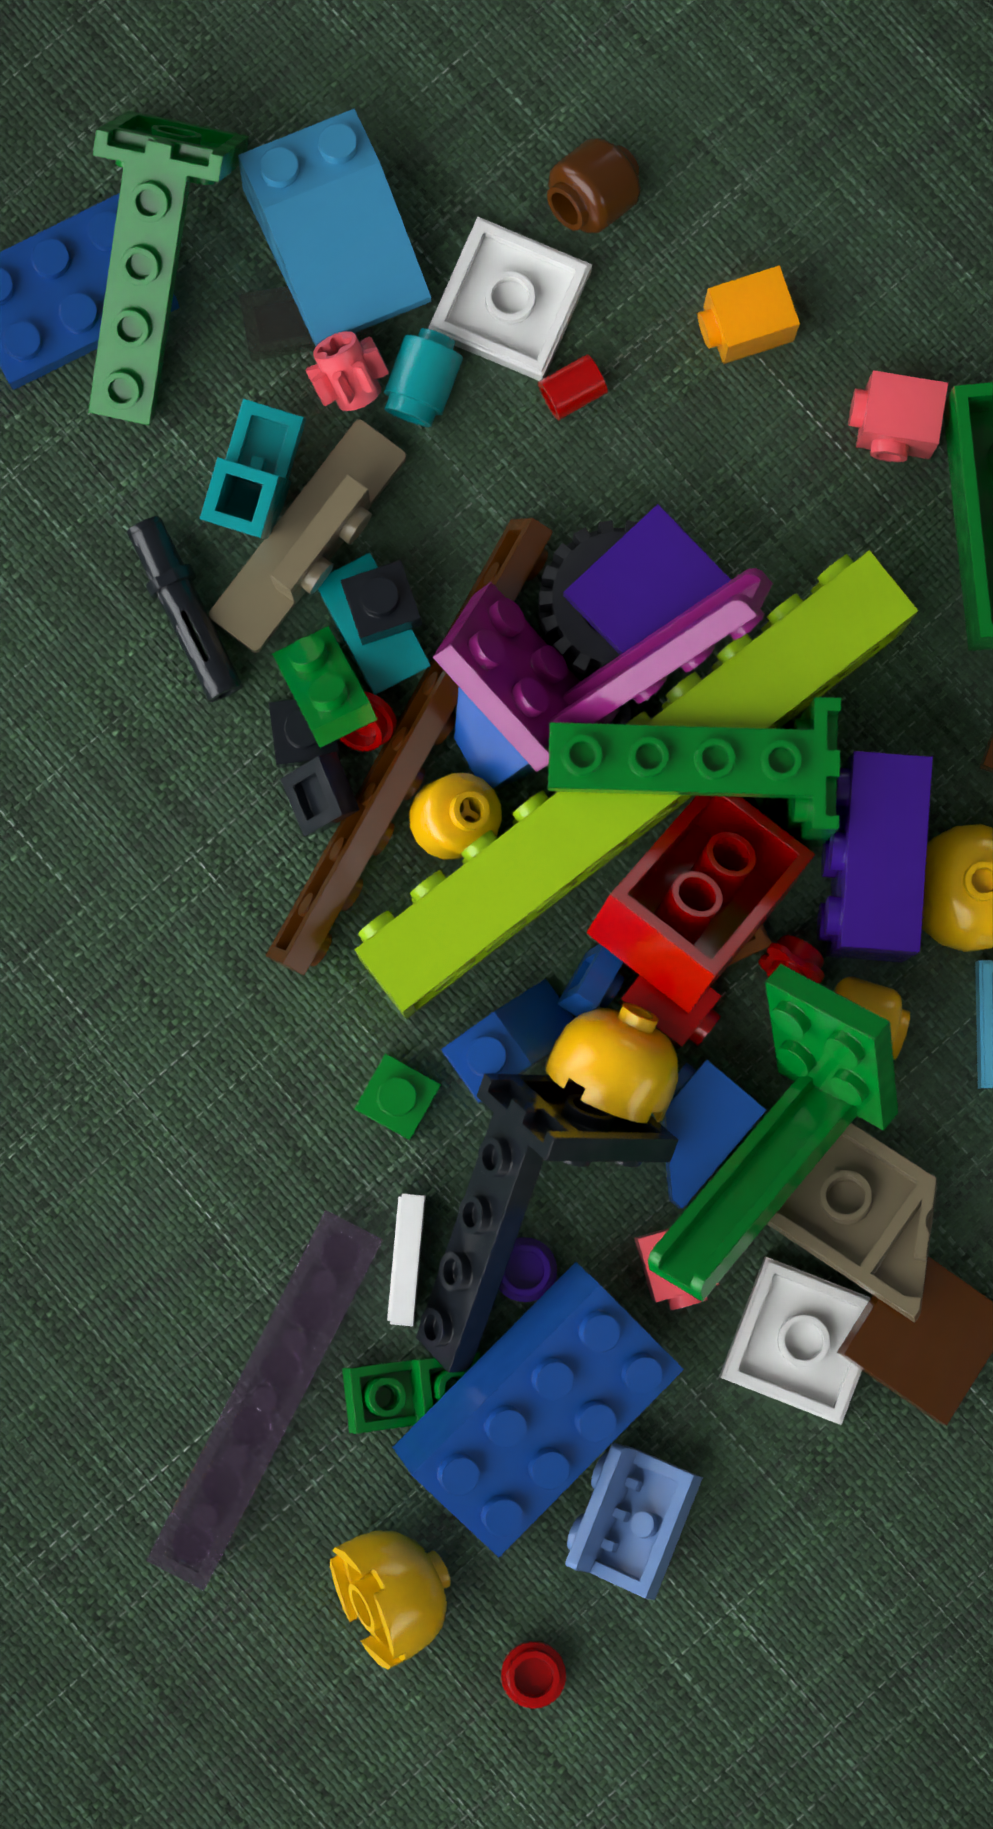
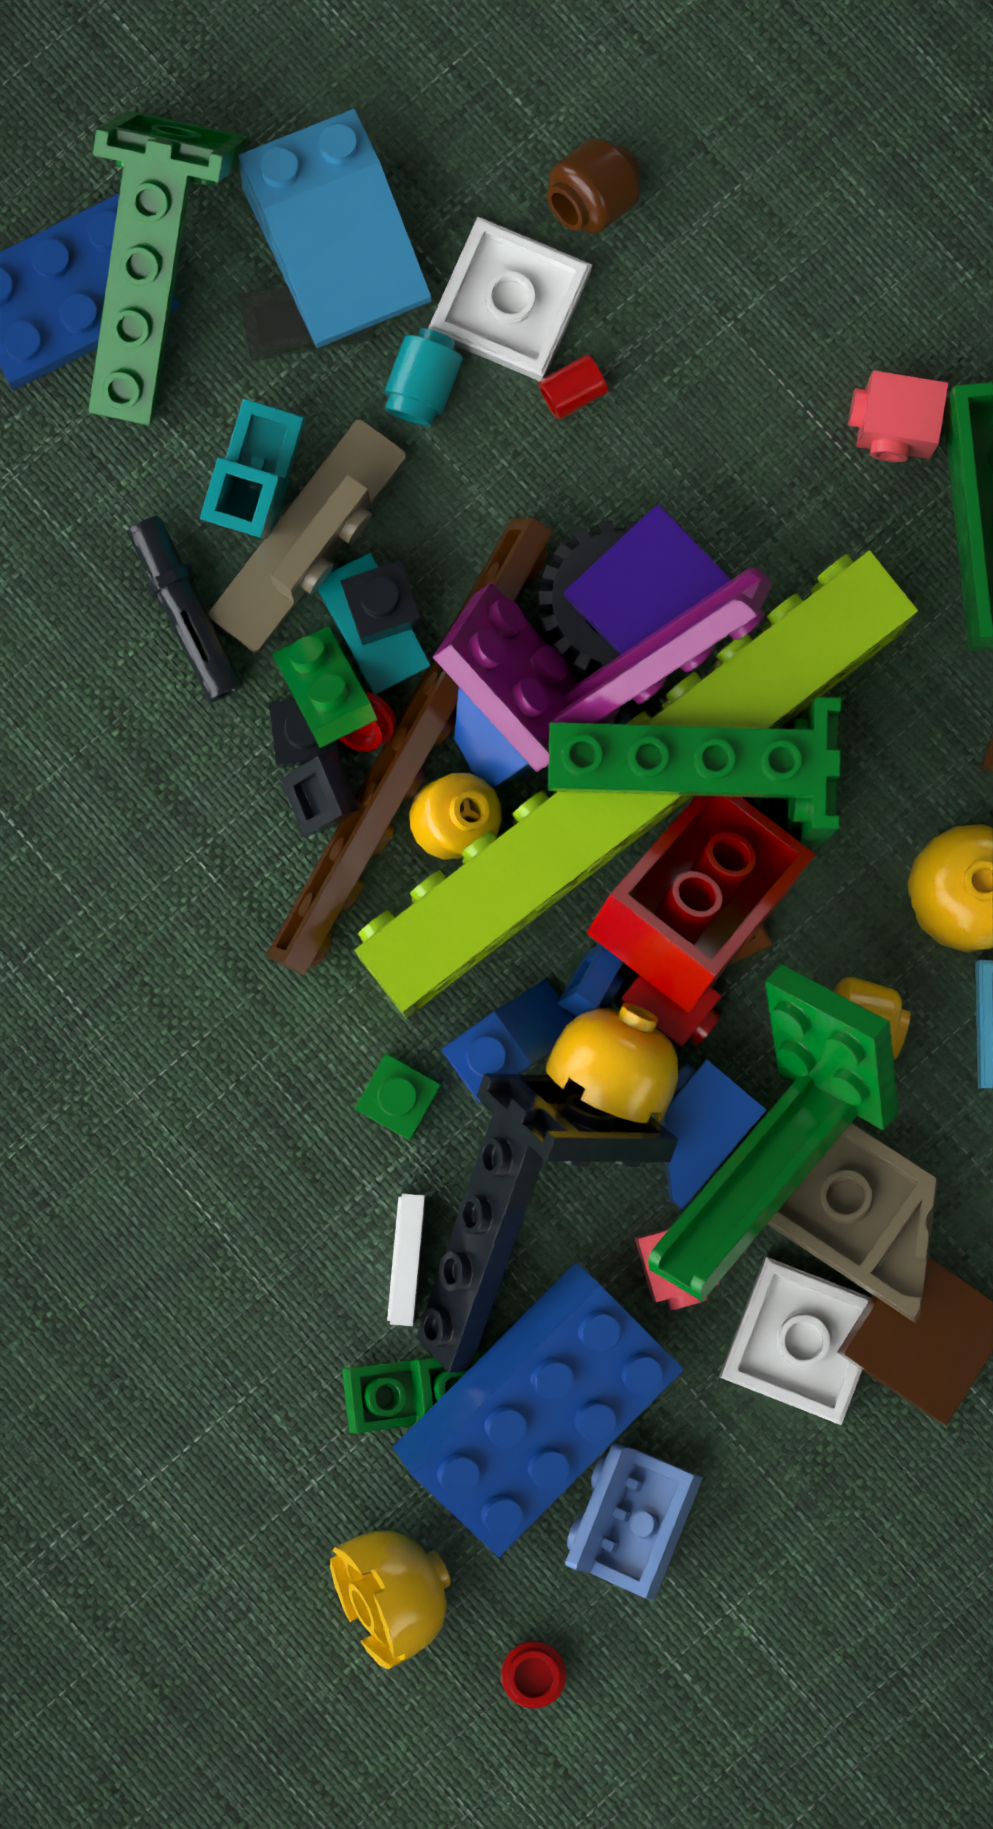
(264, 1400): clear purple plate -> none
(347, 371): coral gear -> none
(528, 1271): dark purple plate -> none
(749, 315): light orange brick -> none
(796, 955): red plate -> none
(877, 858): dark purple brick -> none

